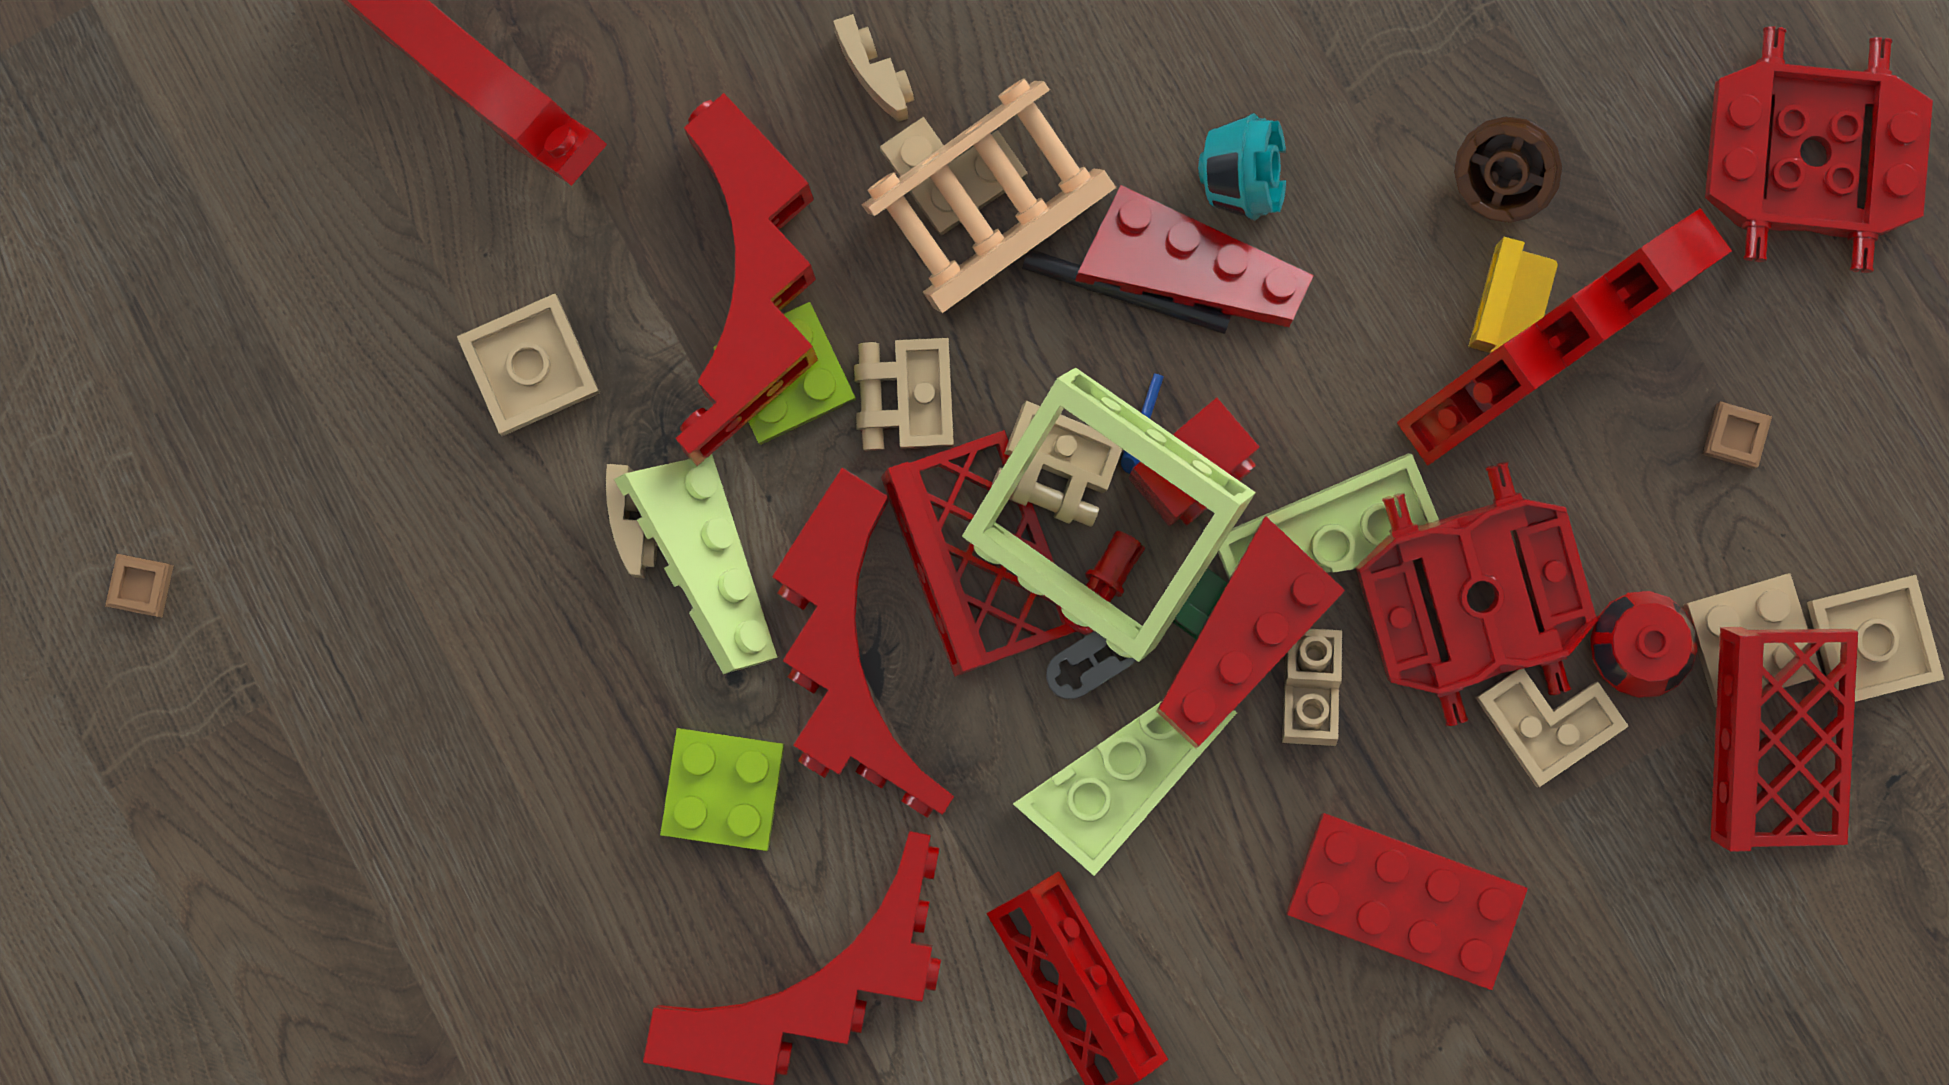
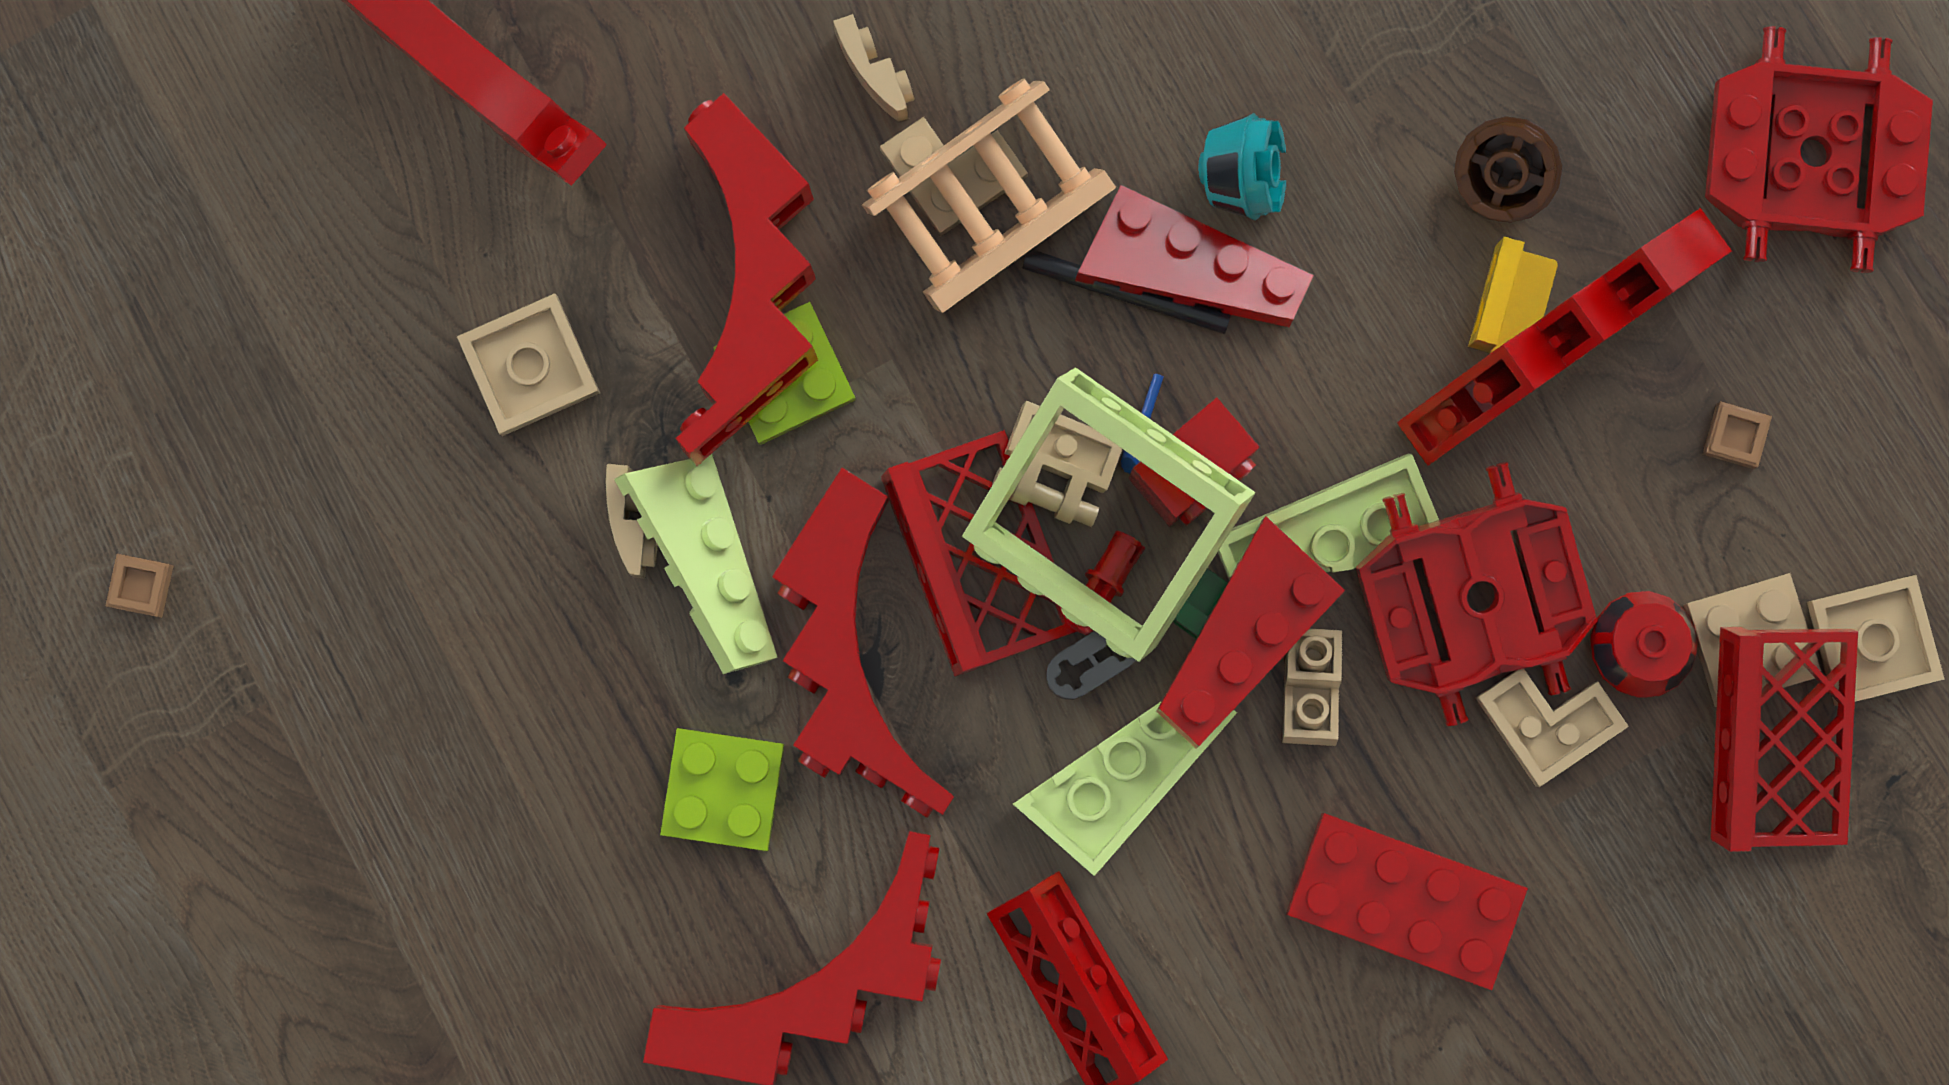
(922, 393): tan plate -> none

